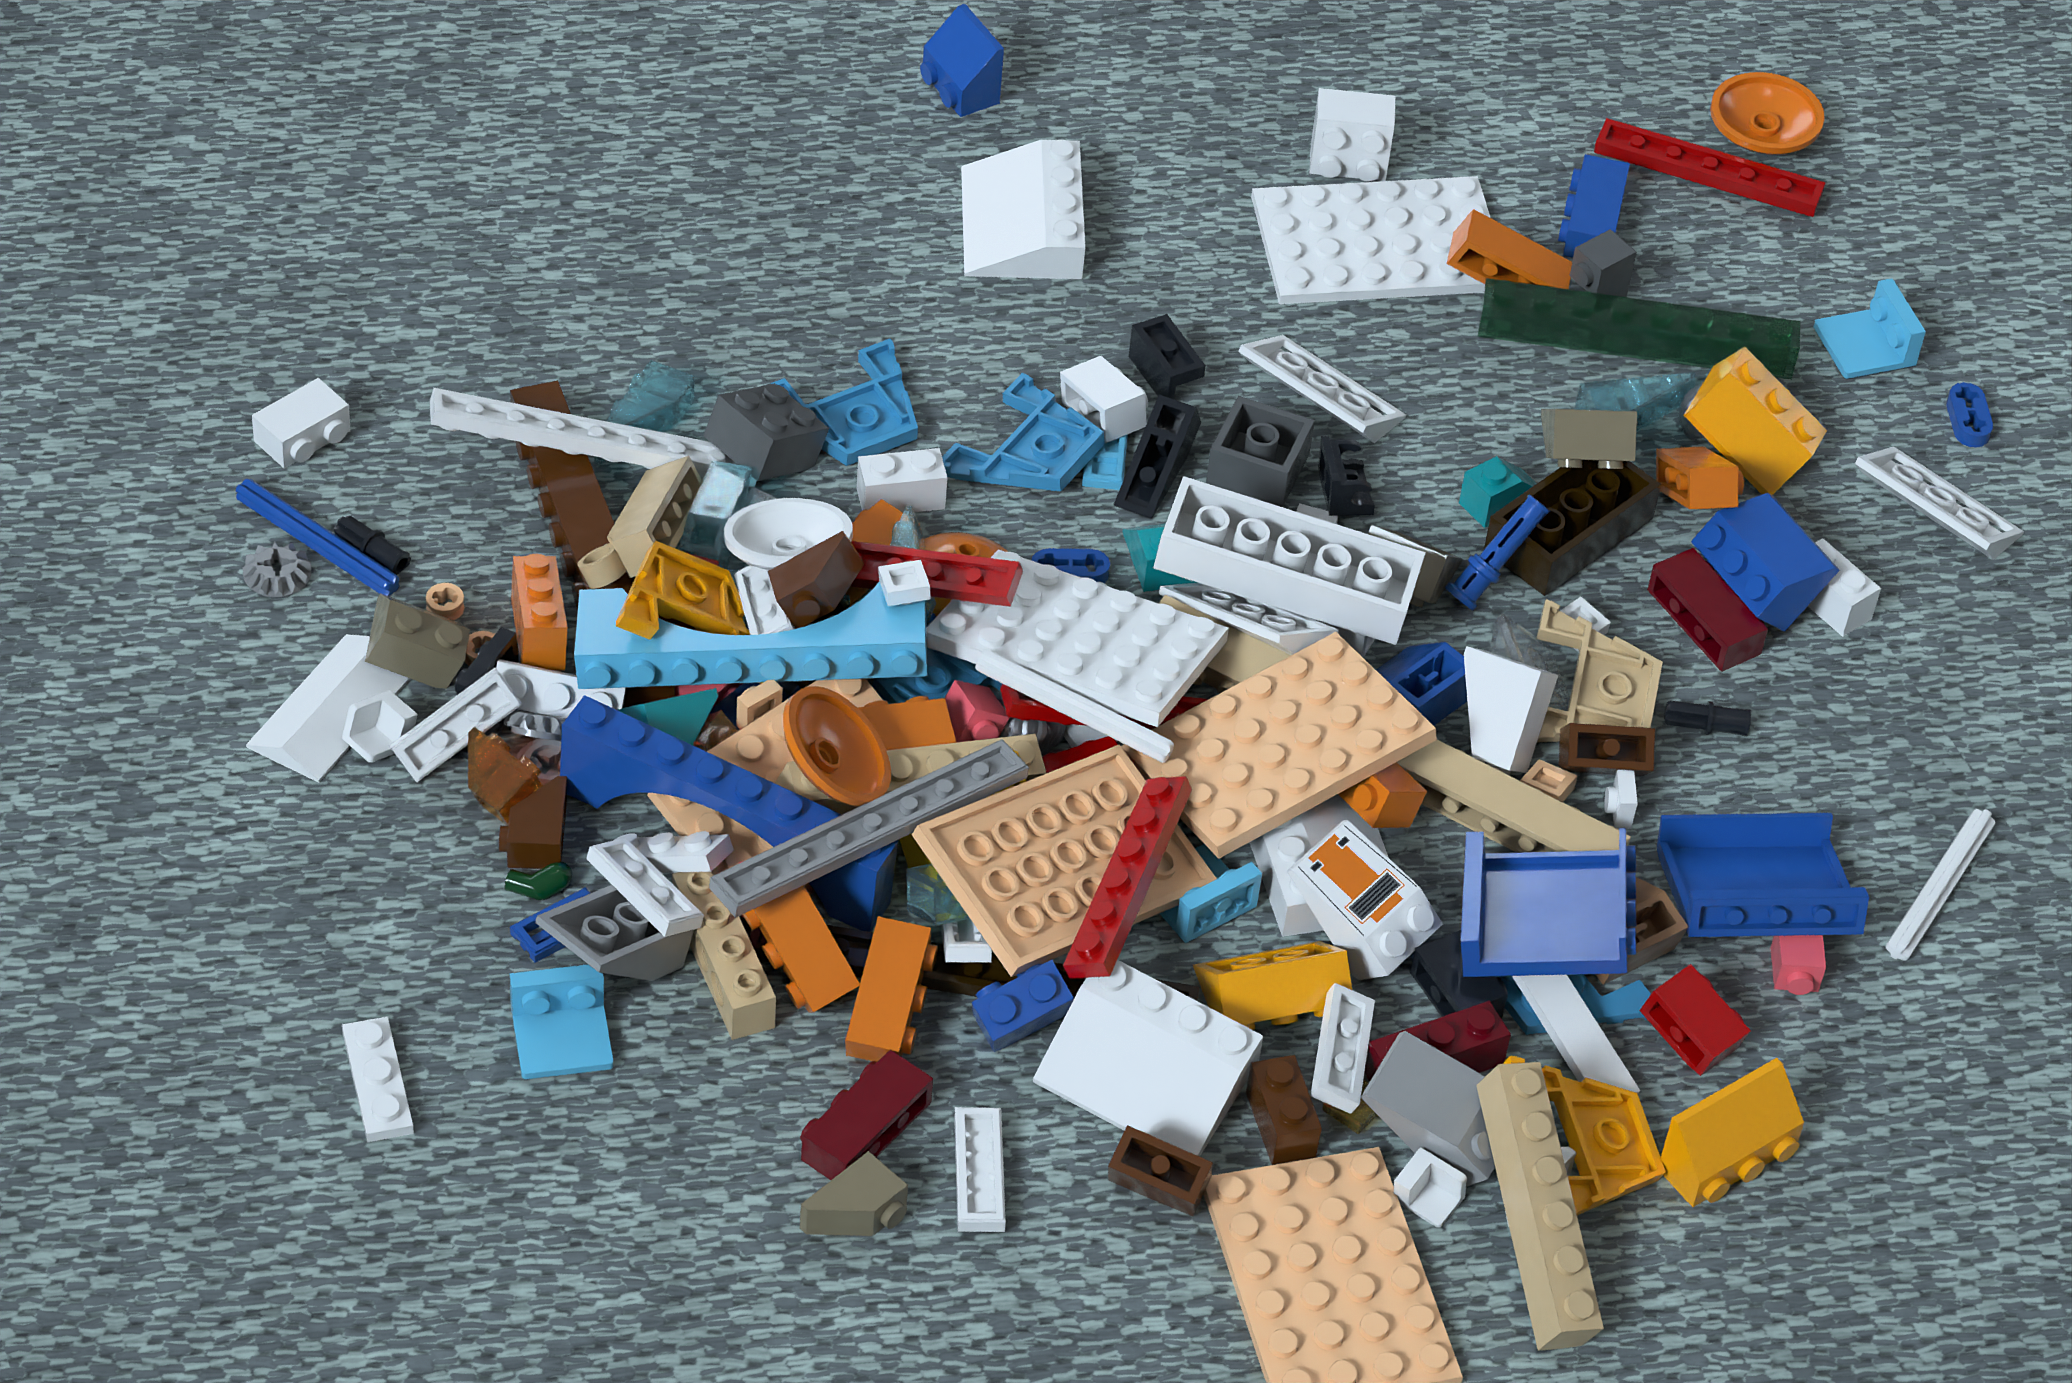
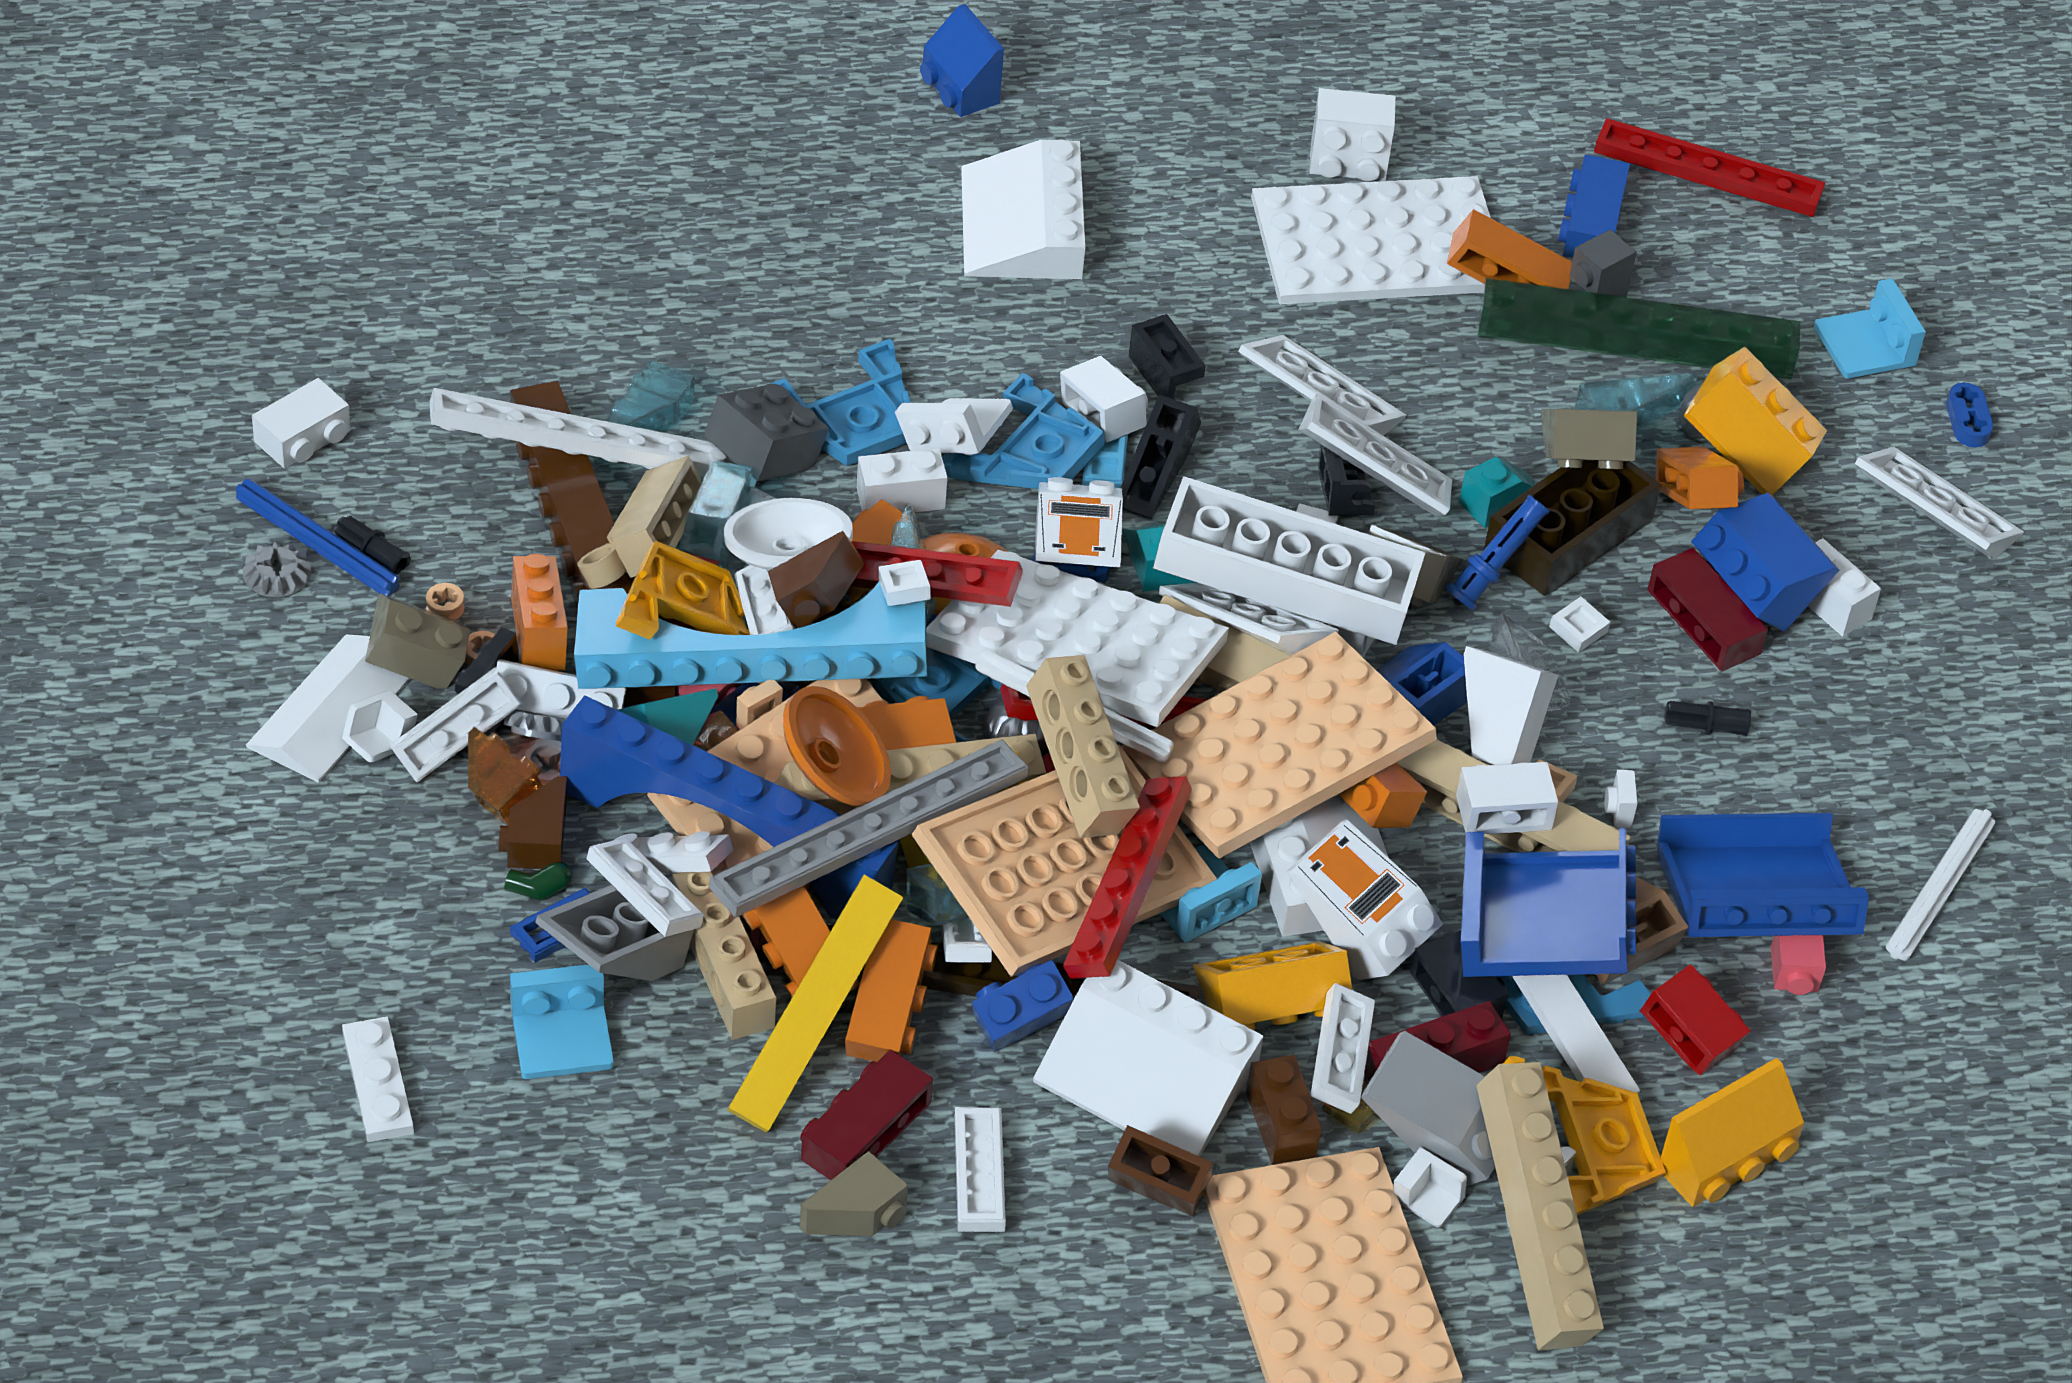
(815, 1004): none -> yellow tile
(953, 425): none -> white bracket
(974, 712): coral brick -> none
(1079, 522): none -> white slope
(1082, 746): none -> tan brick
(1260, 451): dark grey brick -> none
(1377, 456): none -> white slope
(1507, 798): none -> white brick
(1606, 749): reddish brown brick -> none
(1611, 678): tan wing -> none
(1767, 113): orange dish -> none

